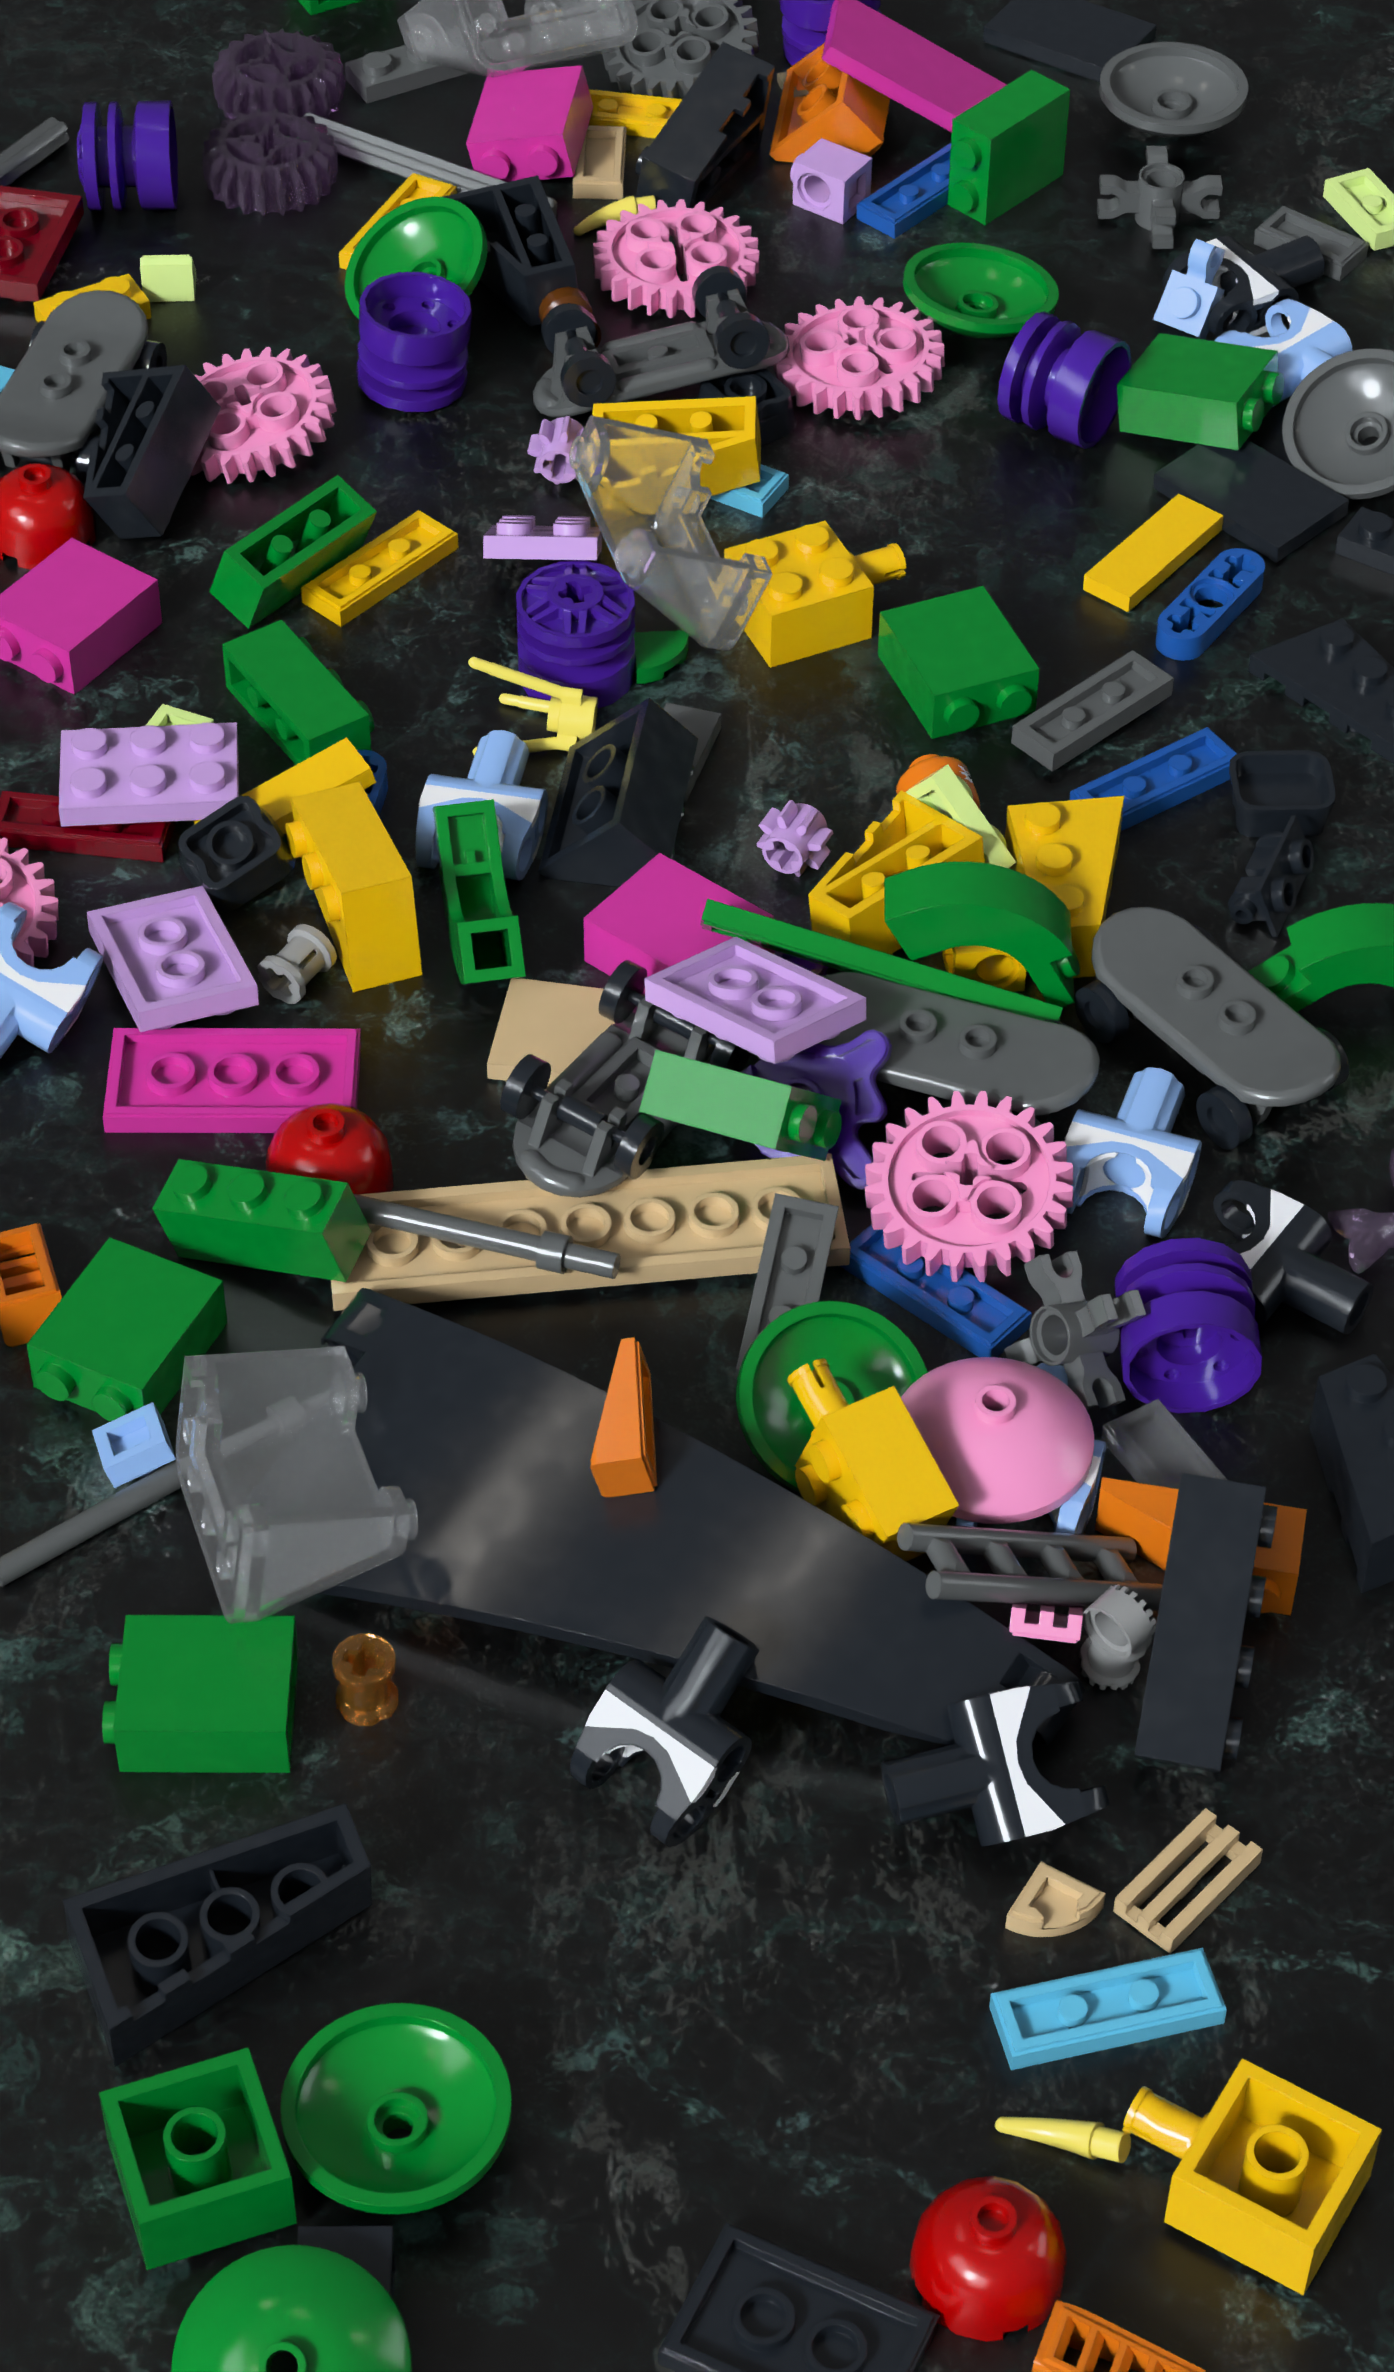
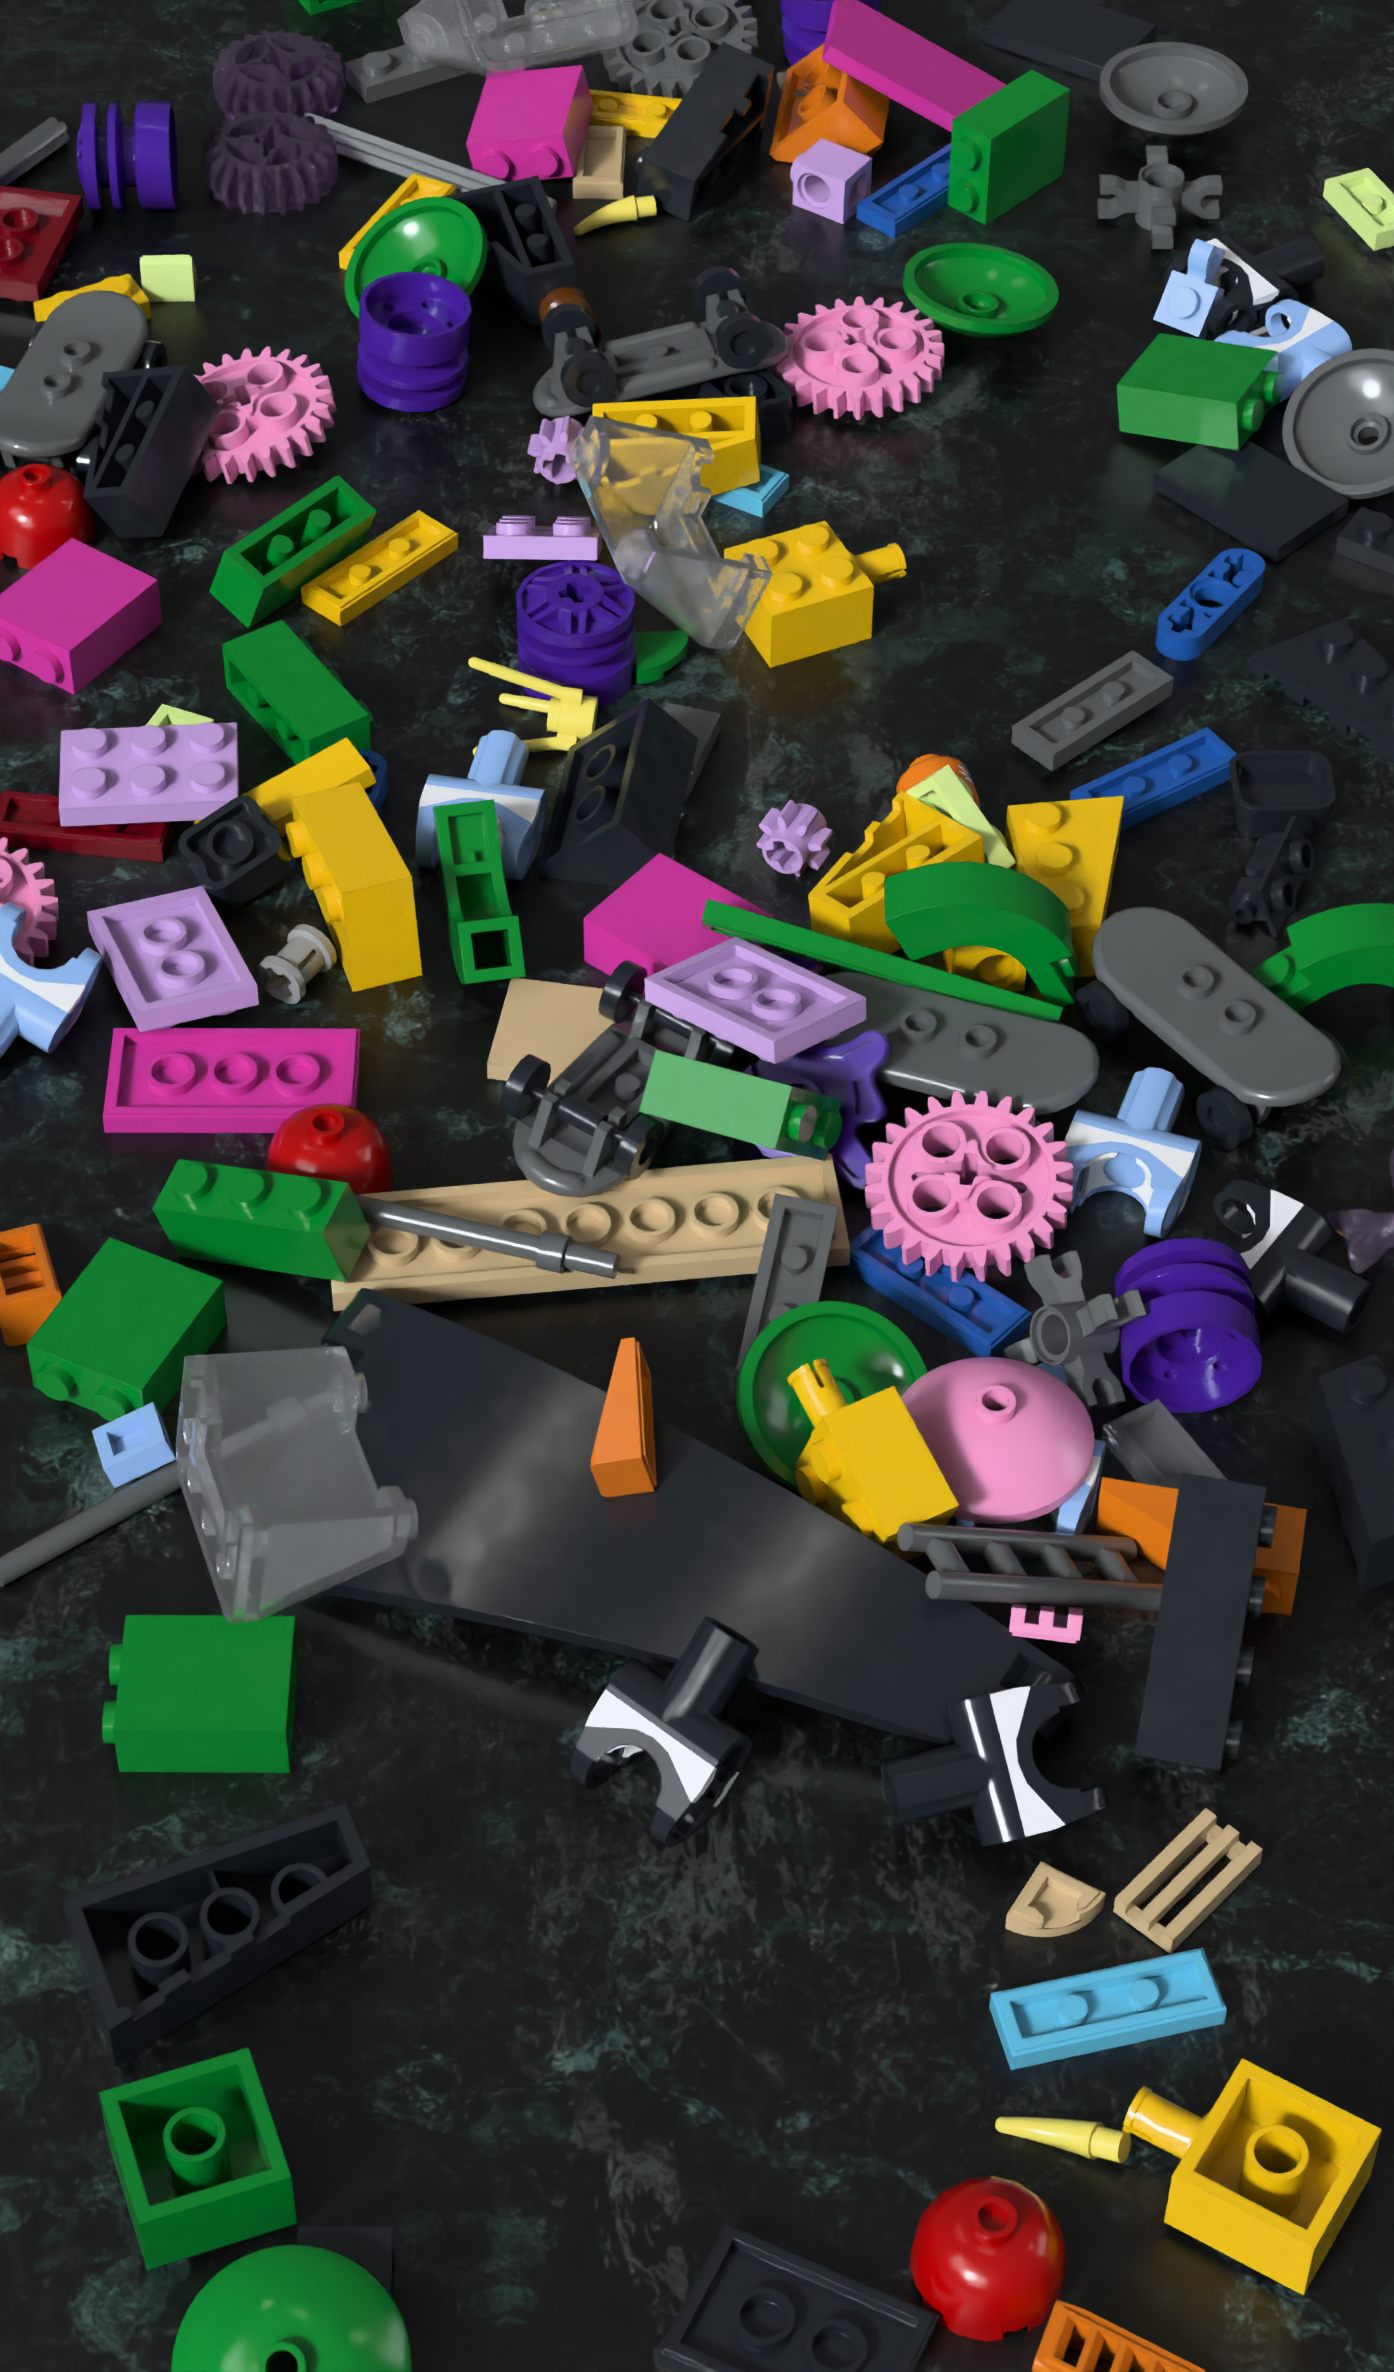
(365, 1672): clear orange bush -> none
(391, 2072): green dish -> none
(640, 262): bright pink gear -> none
(958, 662): green brick -> none
(1063, 379): dark purple wheel -> none
(1117, 1639): light grey connector -> none
(1153, 552): yellow tile -> none
(1339, 249): dark grey tile -> none

